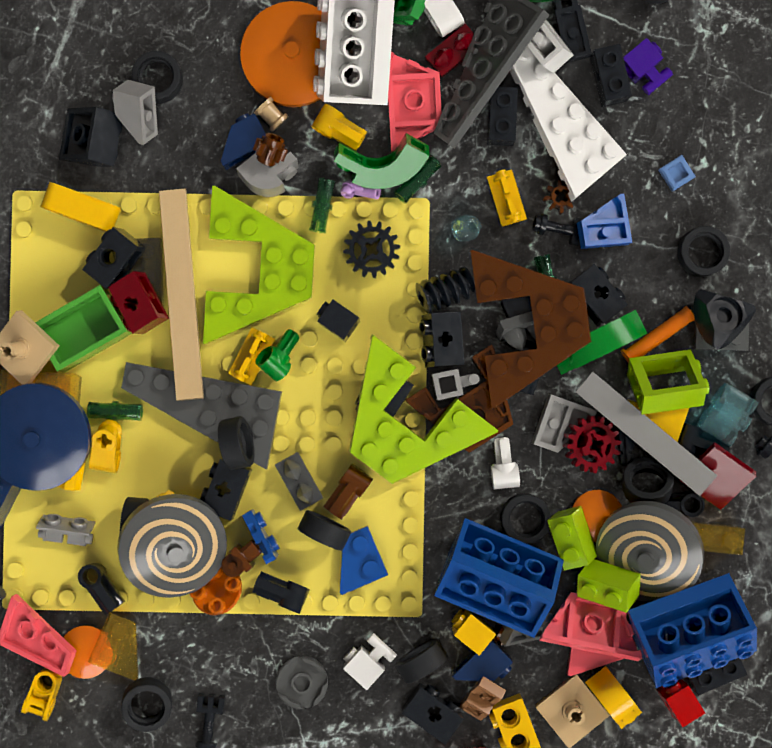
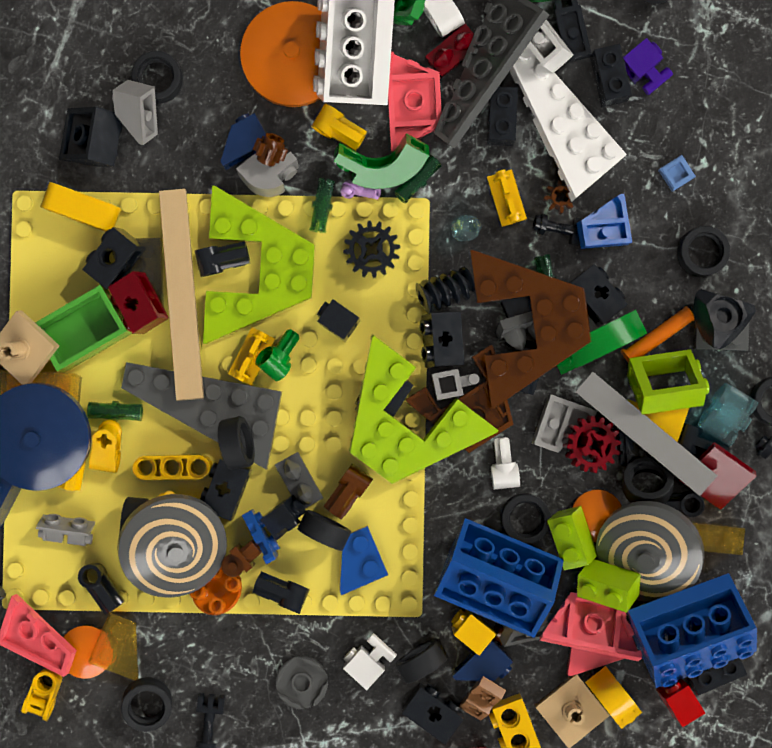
(160, 470): none -> yellow beam
(216, 259): none -> black piece
(271, 114): tan bush -> none
(283, 517): none -> black brick

